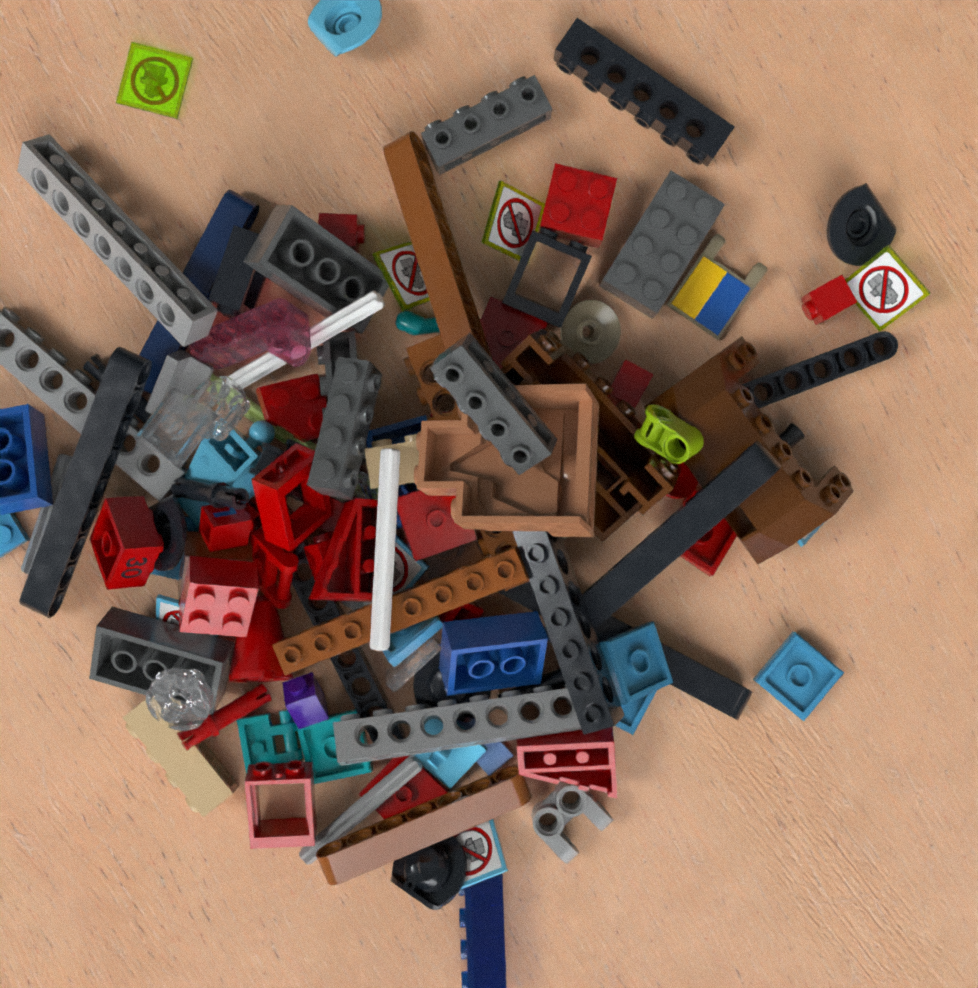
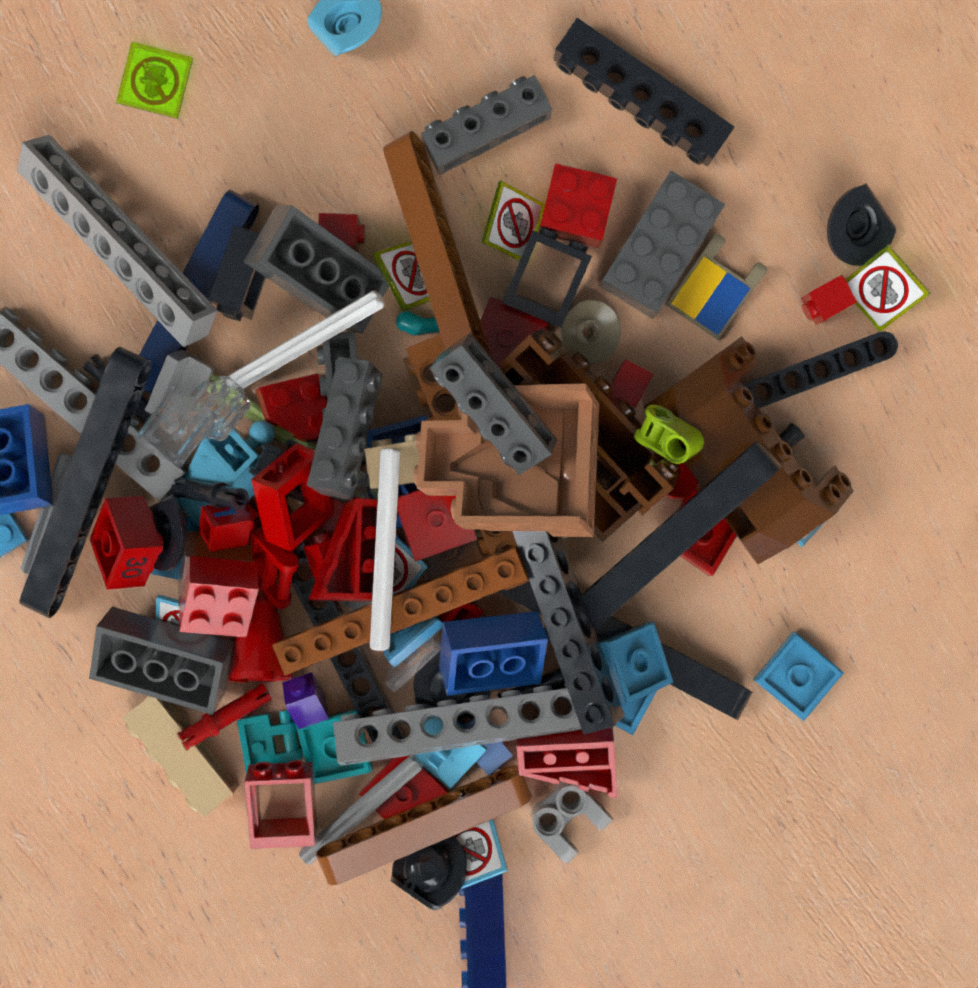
(191, 687): clear plate -> none
(270, 327): clear pink beam -> none

